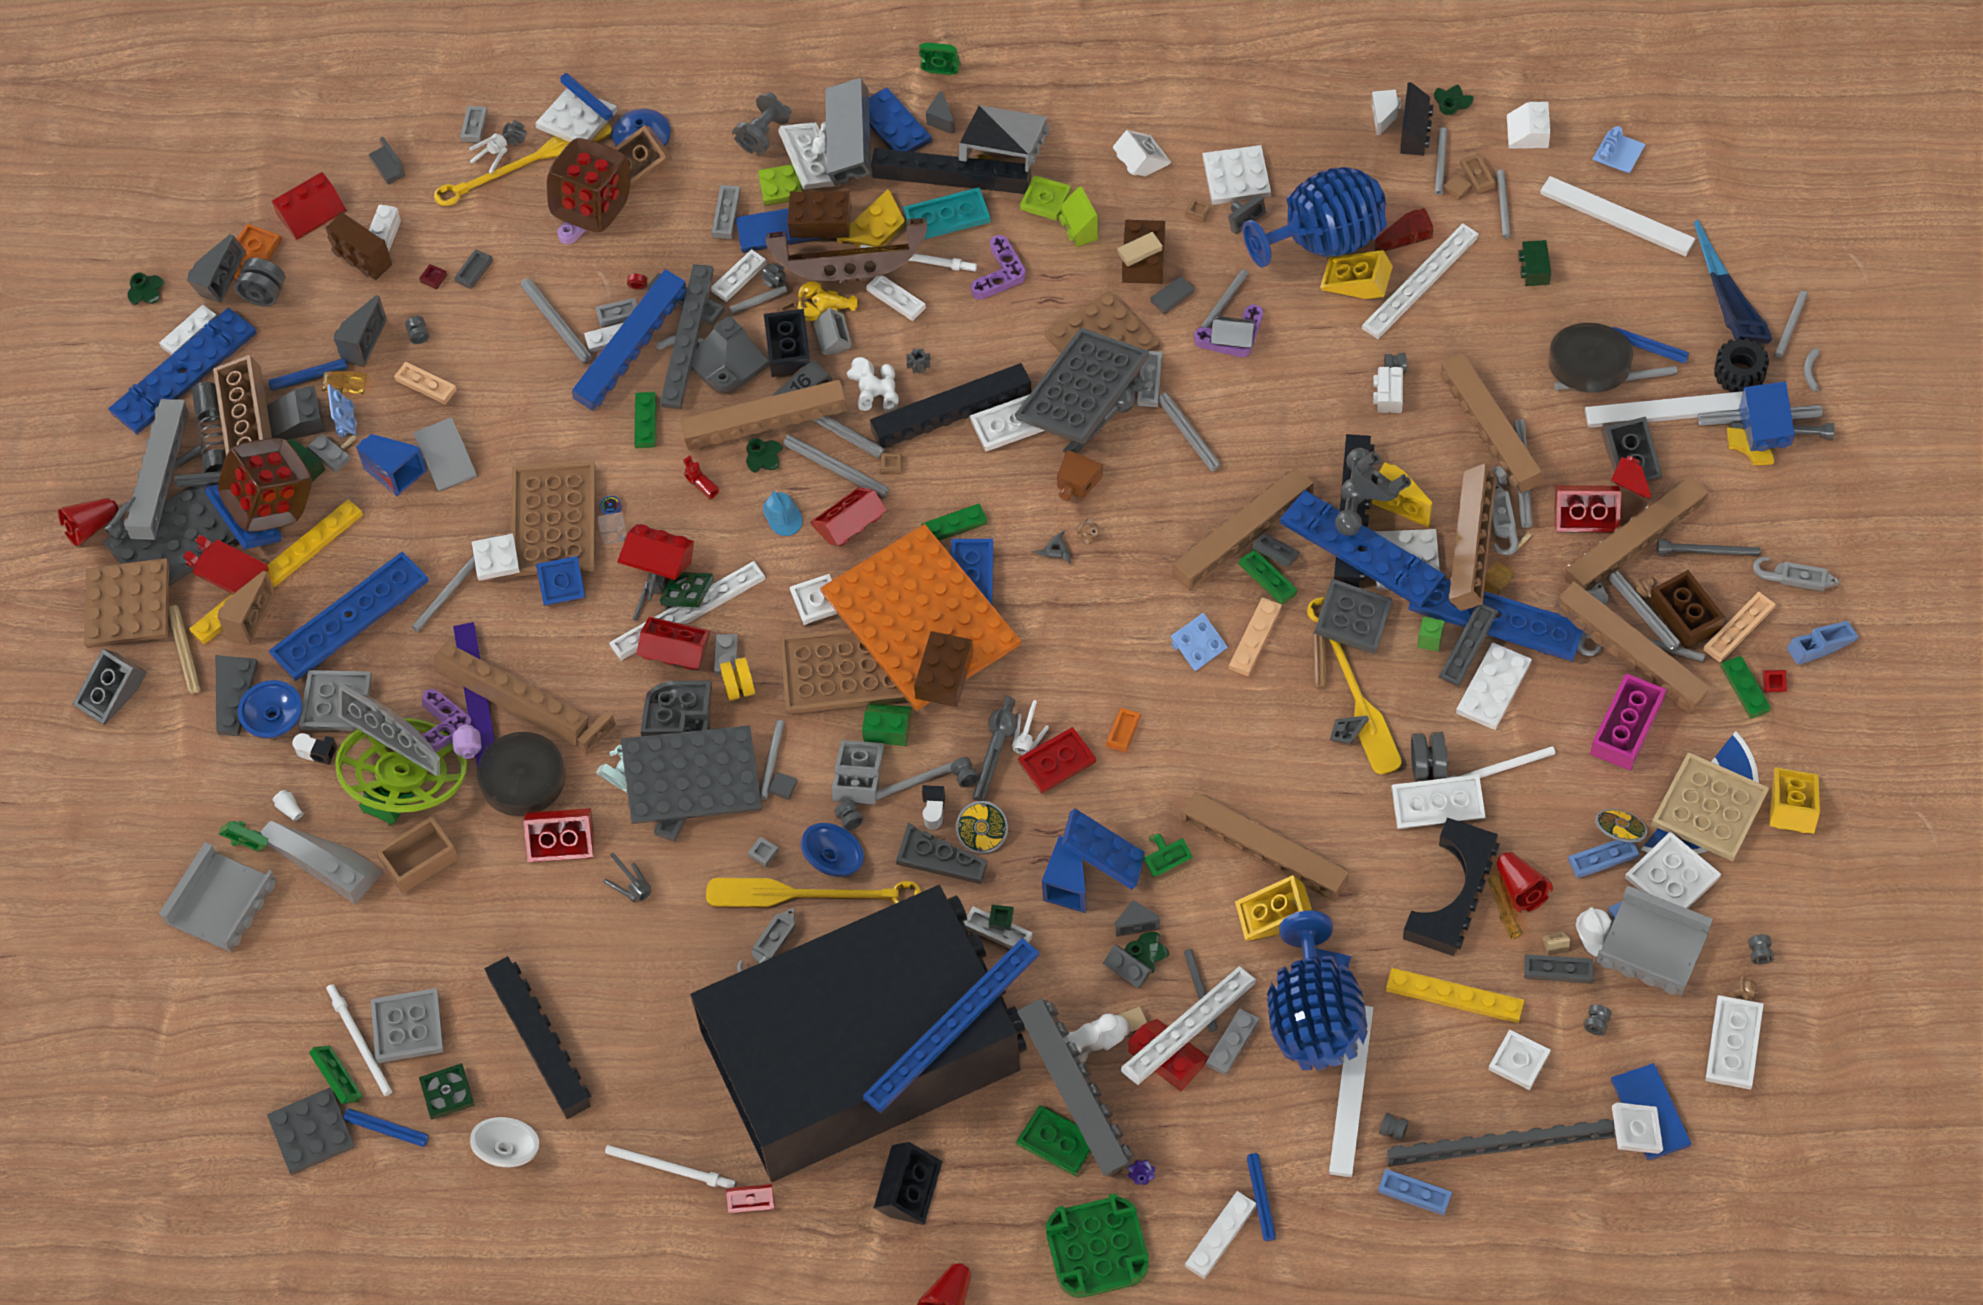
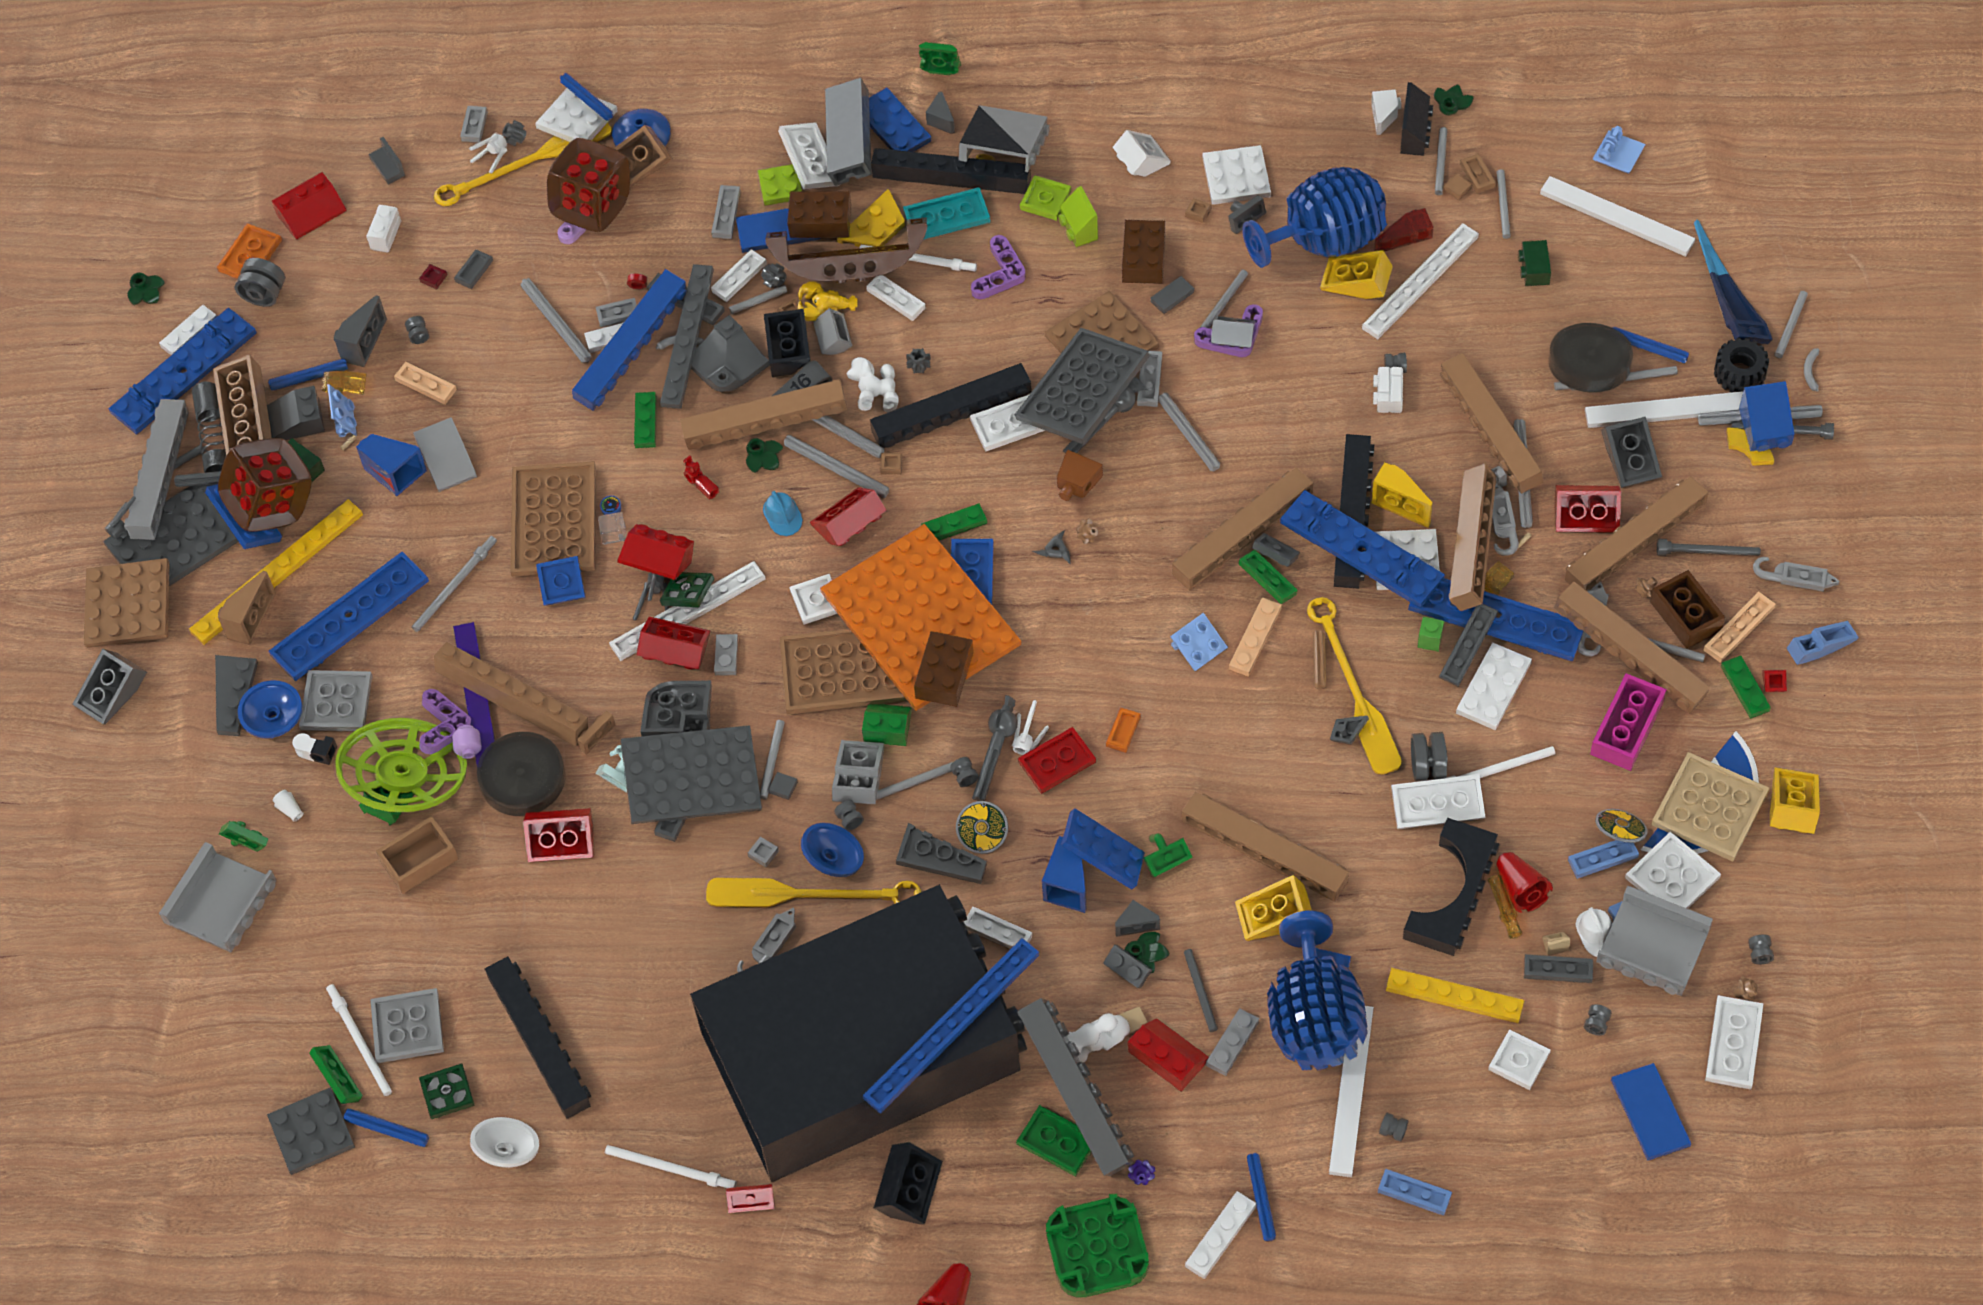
(86, 518): red cone -> none
(184, 649): tan axle -> none
(216, 269): dark grey slope -> none
(223, 565): red tile -> none
(326, 861): light grey wedge -> none
(329, 453): light grey plate -> none
(358, 246): reddish brown brick -> none
(386, 727): light grey wedge -> none
(495, 557): white plate -> none
(638, 887): dark grey plant -> none
(737, 679): yellow wheel -> none
(753, 135): dark grey piece -> none
(819, 143): white piece -> none
(934, 810): leg -> none
(1001, 917): dark green plate -> none
(1139, 249): tan tile -> none
(1188, 1025): white tile -> none
(1353, 616): dark grey plate -> none
(1363, 484): dark grey connector -> none
(1495, 1143): dark grey plate -> none
(1529, 126): white slope -> none
(1631, 477): red slope -> none
(1637, 1128): white plate -> none
(1644, 610): light grey axle -> none

